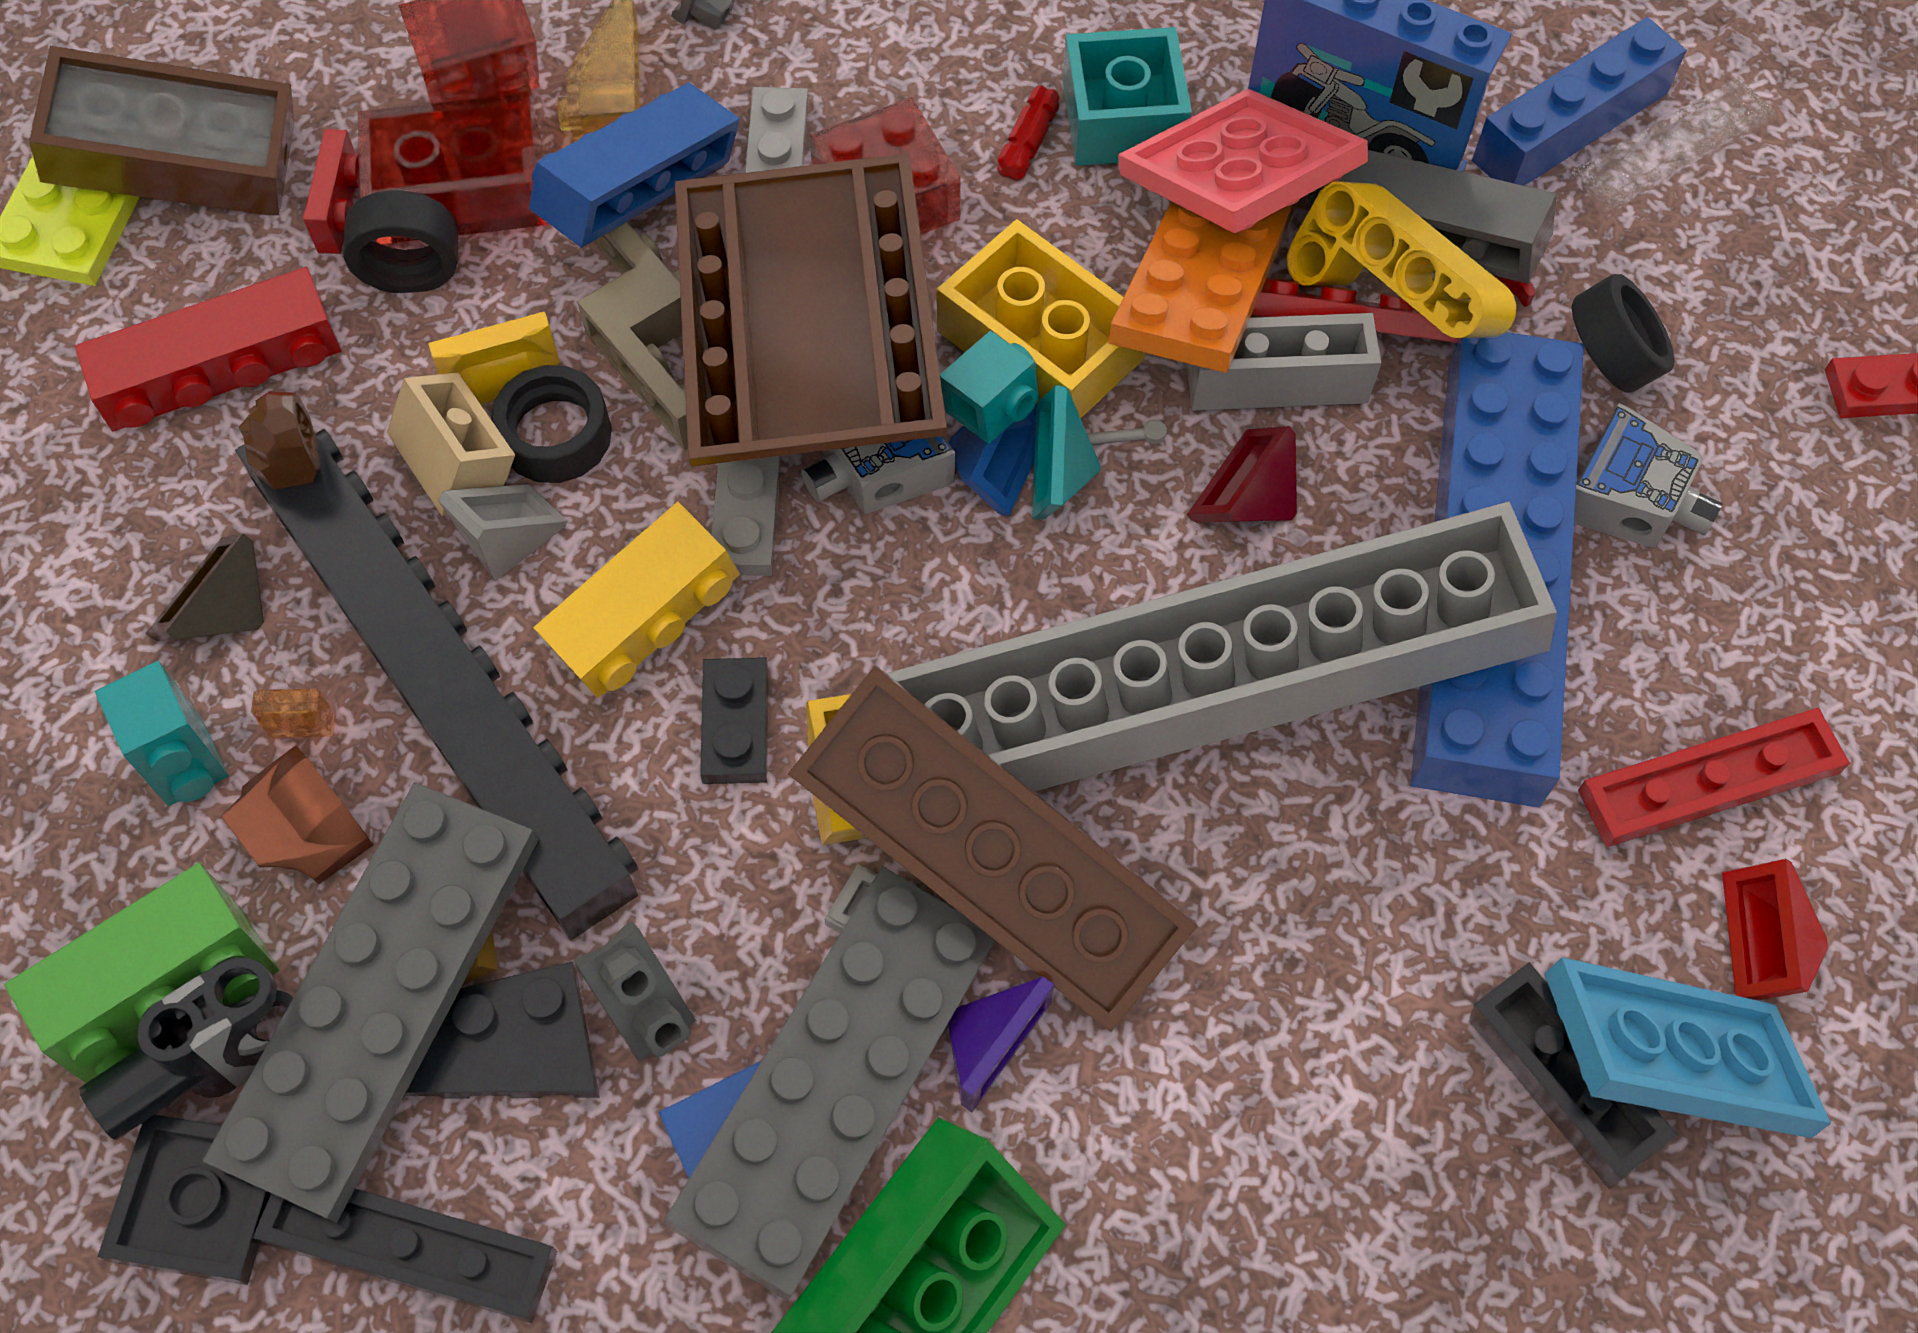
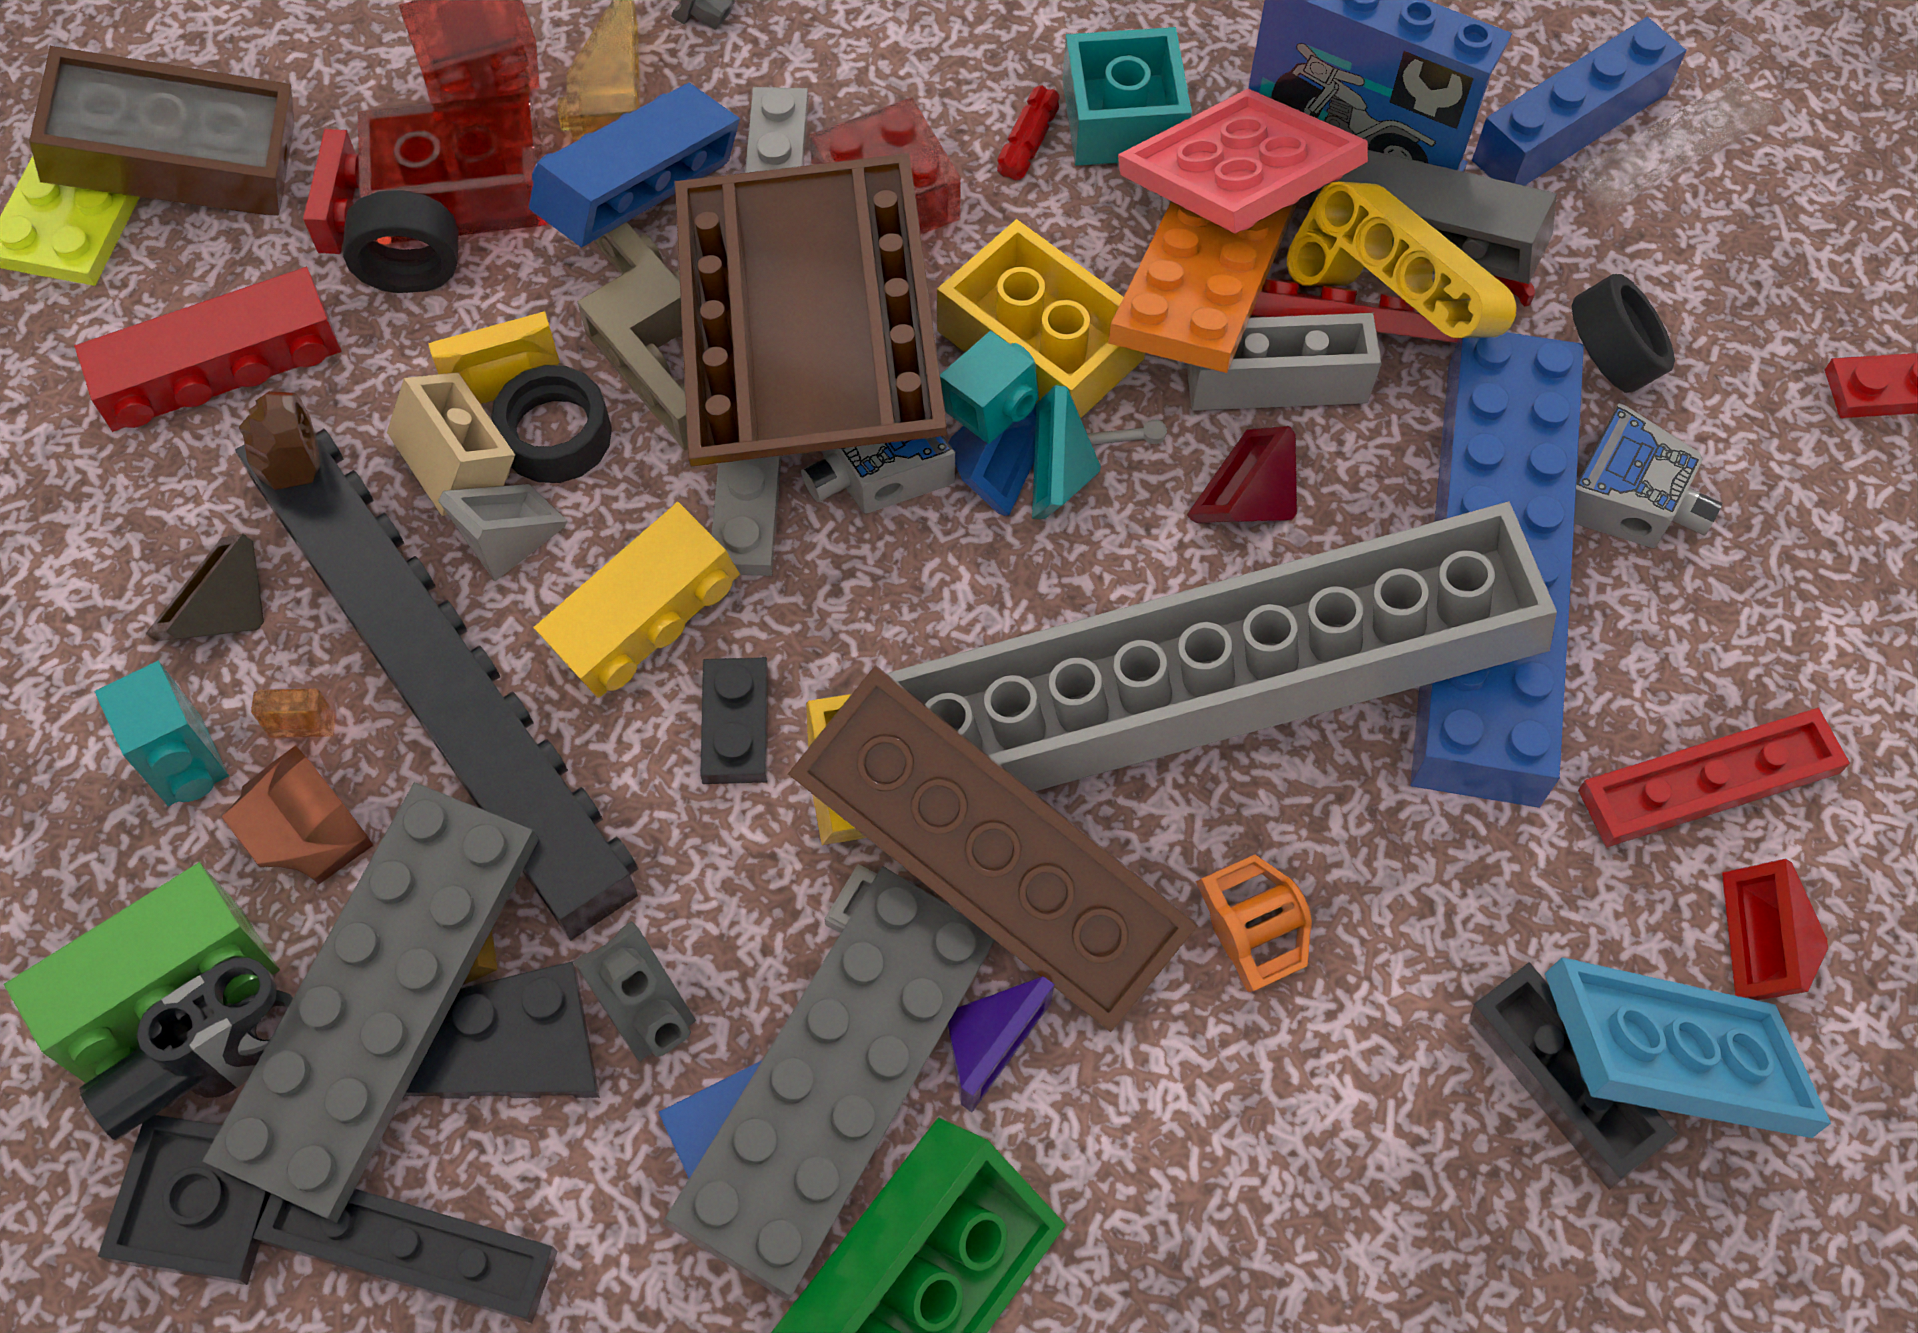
(1231, 920): none -> orange piece

